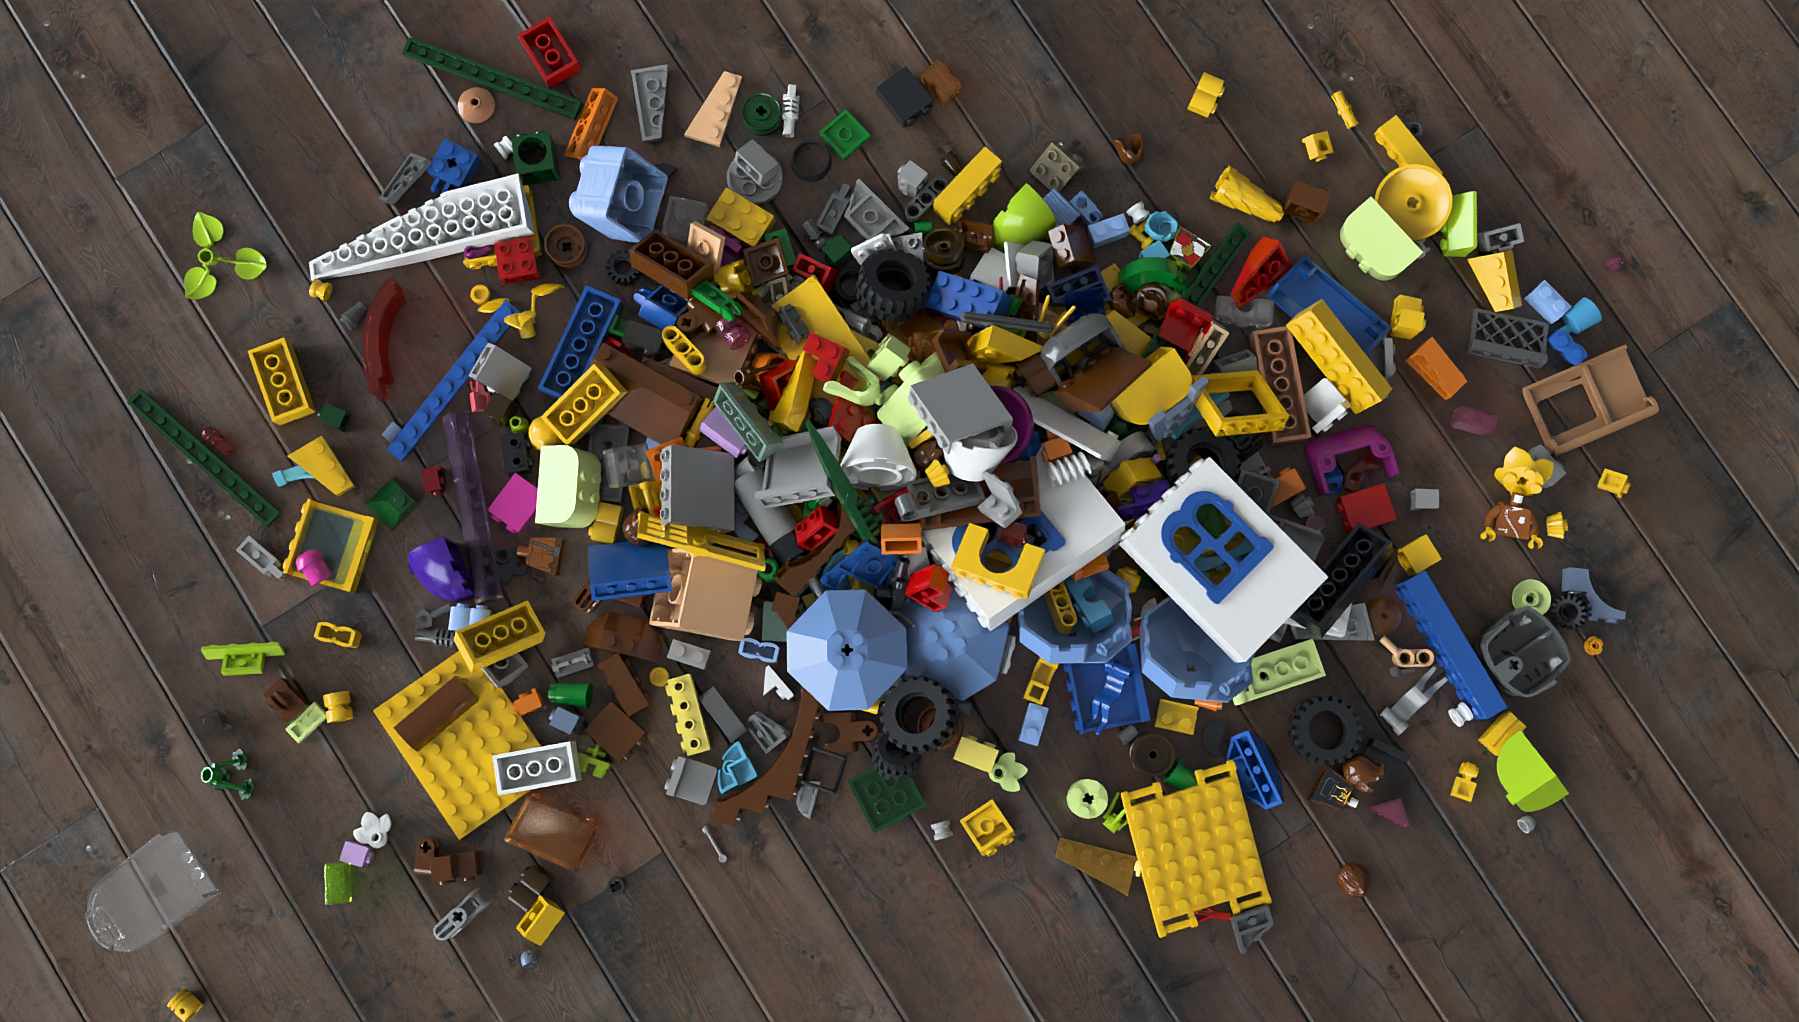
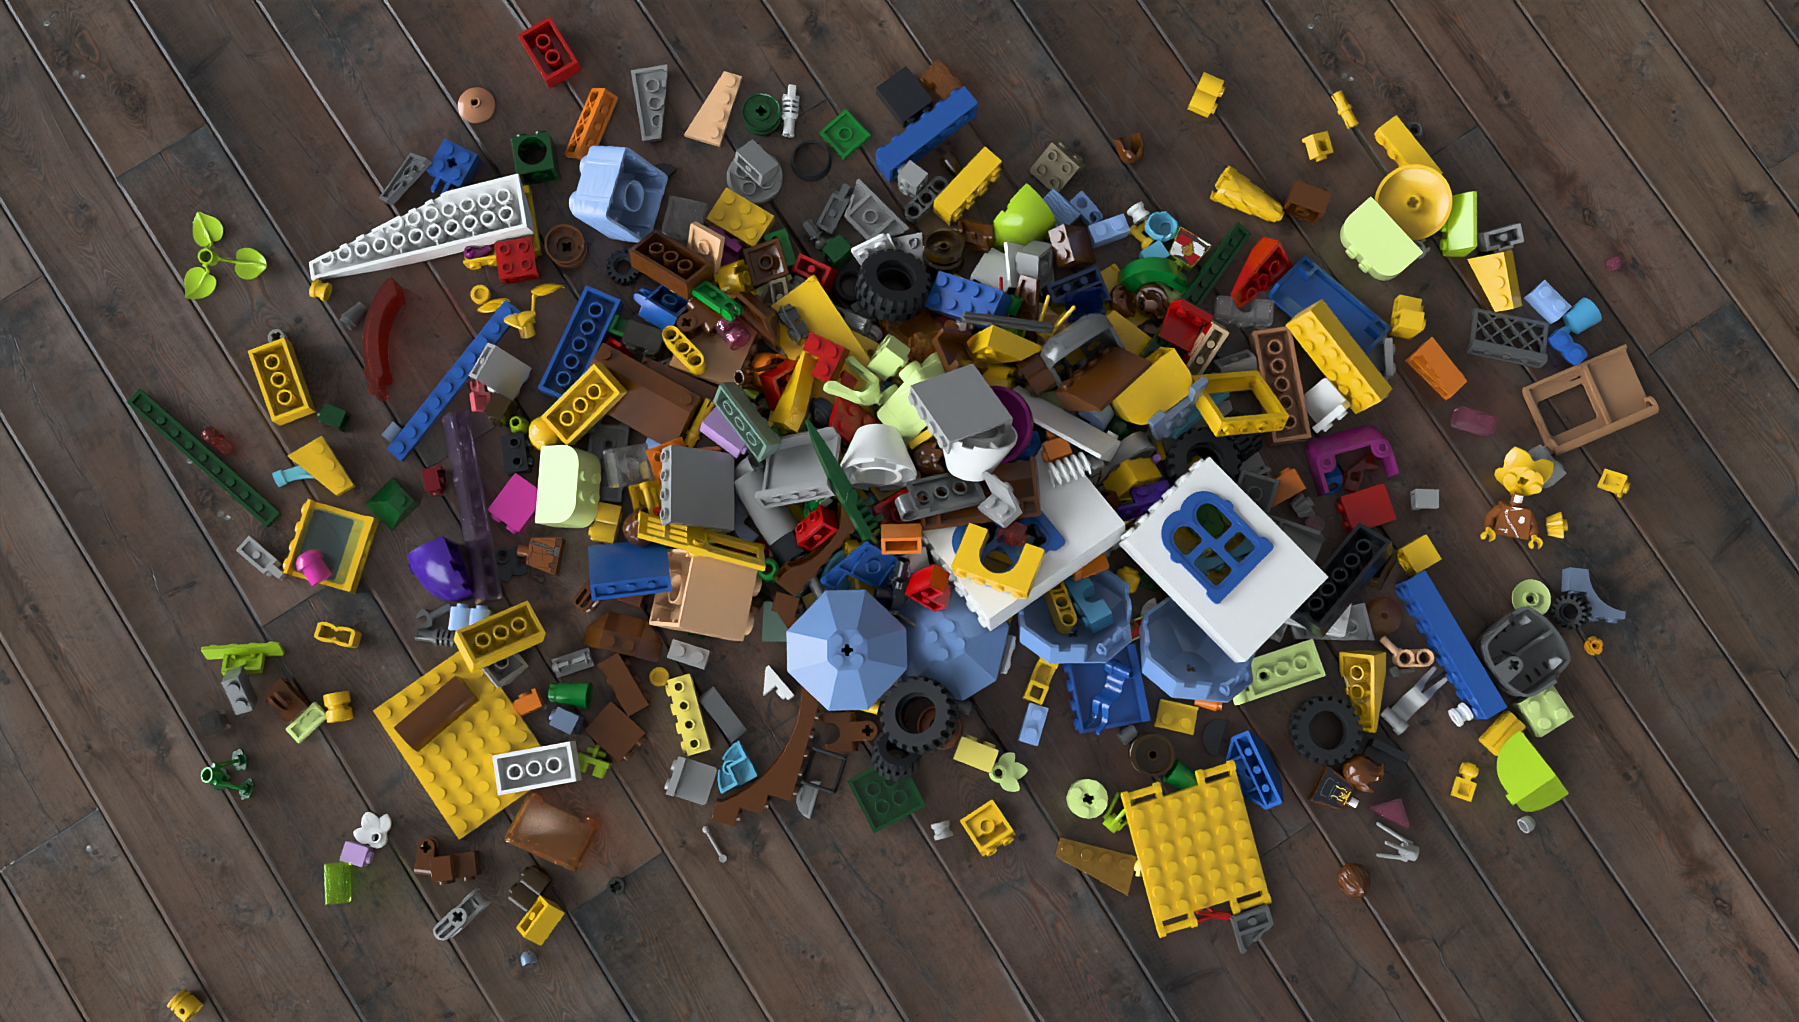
(148, 894): clear windscreen -> none
(239, 690): none -> dark grey brick
(273, 333): none -> light grey bush
(492, 78): dark green plate -> none
(504, 147): white wheel -> none
(764, 651): light blue brick -> none
(766, 731): dark grey wing -> none
(924, 227): green hinge -> none
(926, 133): none -> blue brick
(938, 474): yellow piece -> none
(1364, 678): none -> yellow wedge
(1407, 851): none -> light grey plant
(1542, 712): none -> yellowish green brick

